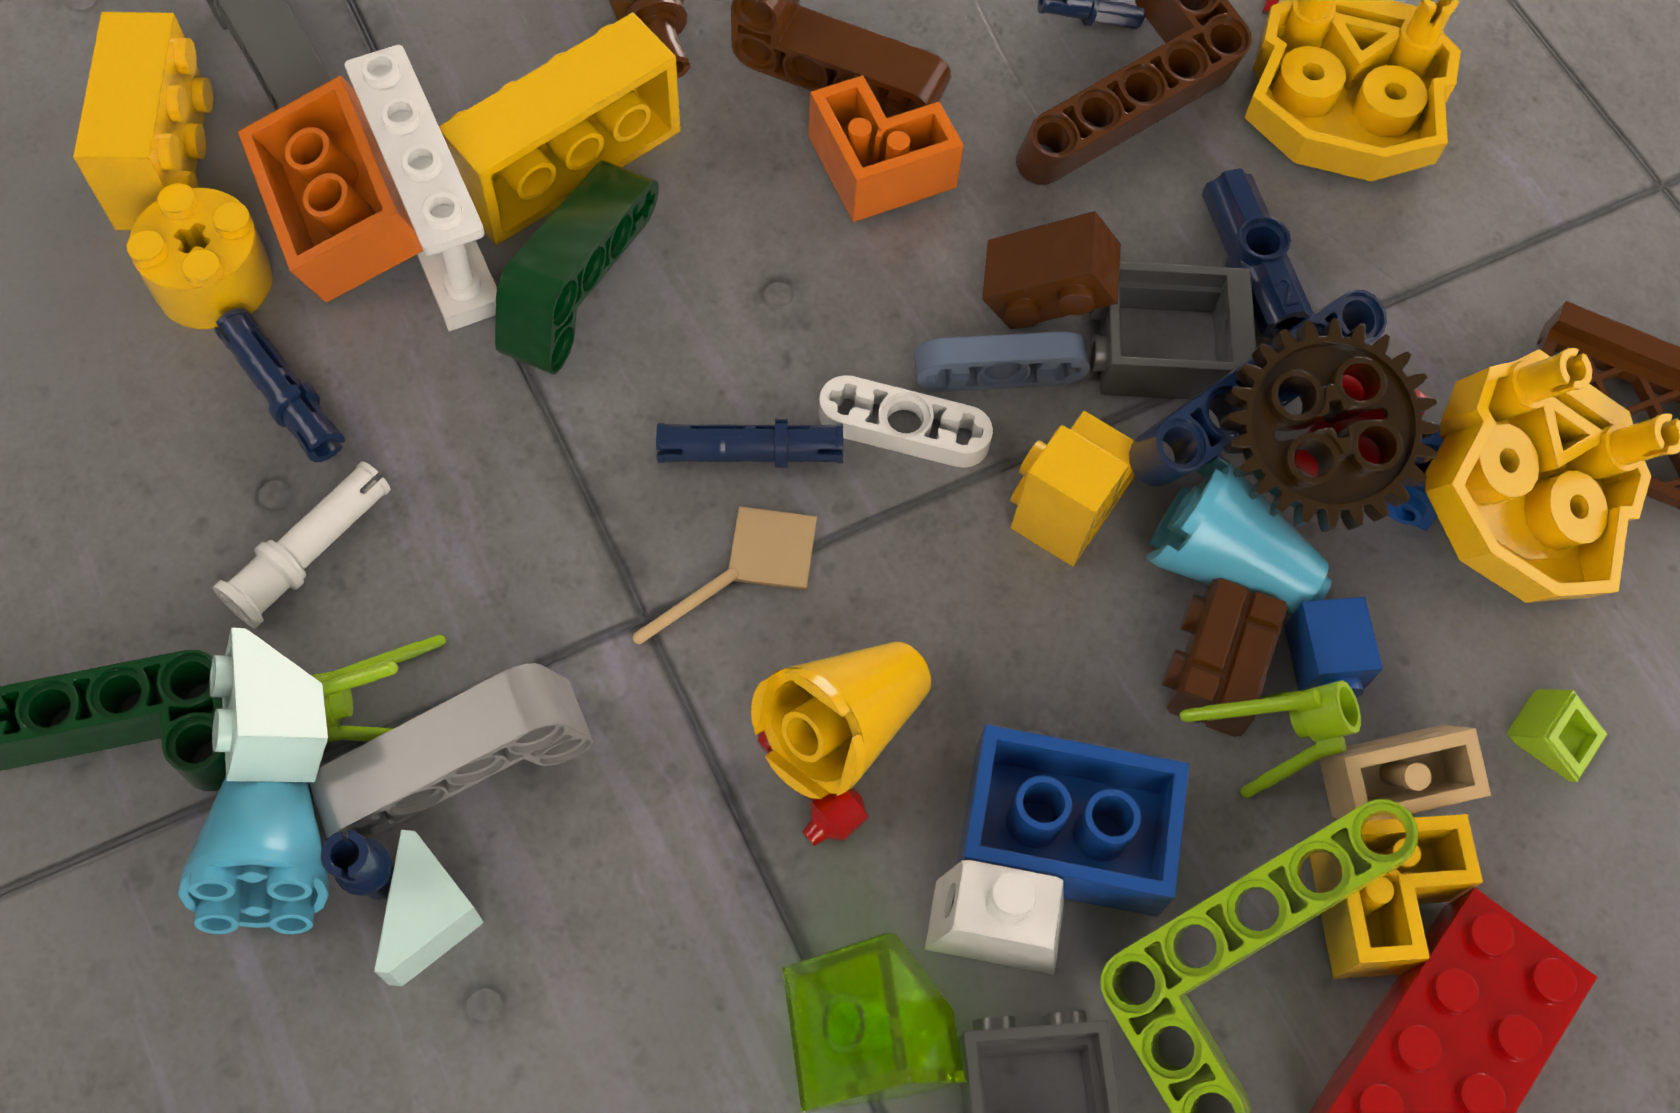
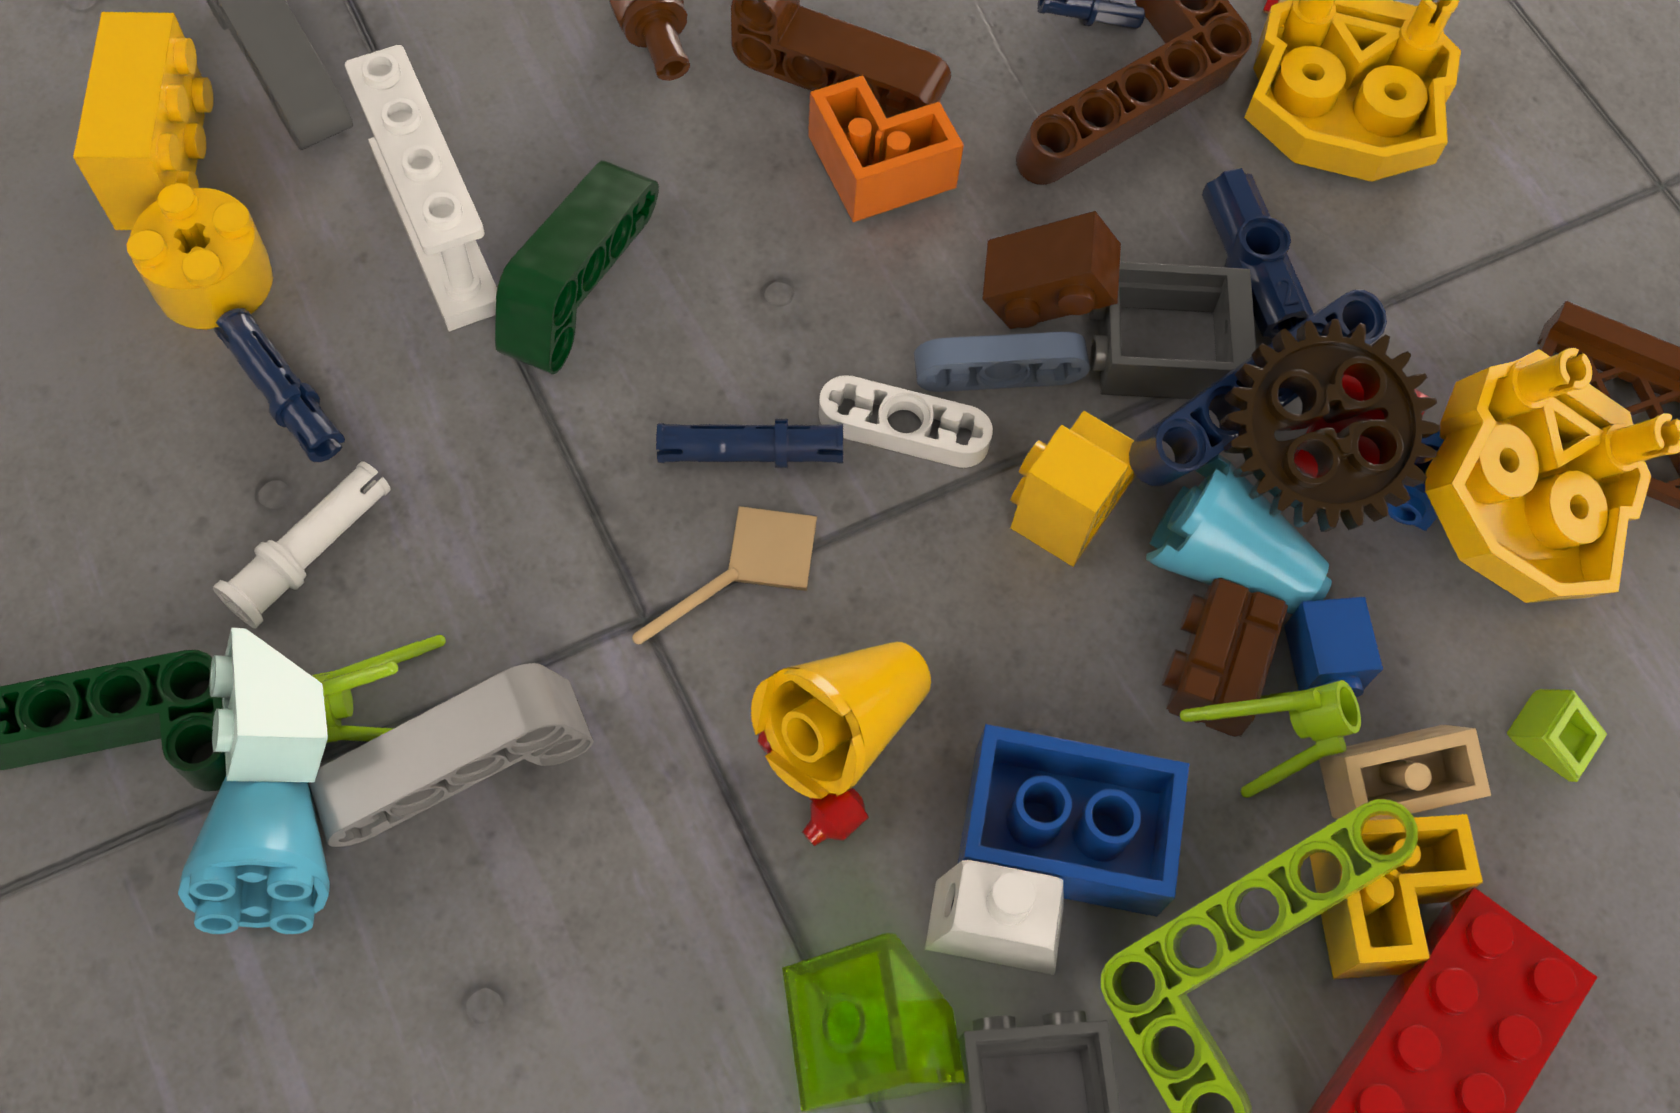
(329, 191): orange brick -> none
(358, 864): dark blue axle -> none
(422, 914): light aqua slope -> none
(551, 127): yellow brick -> none

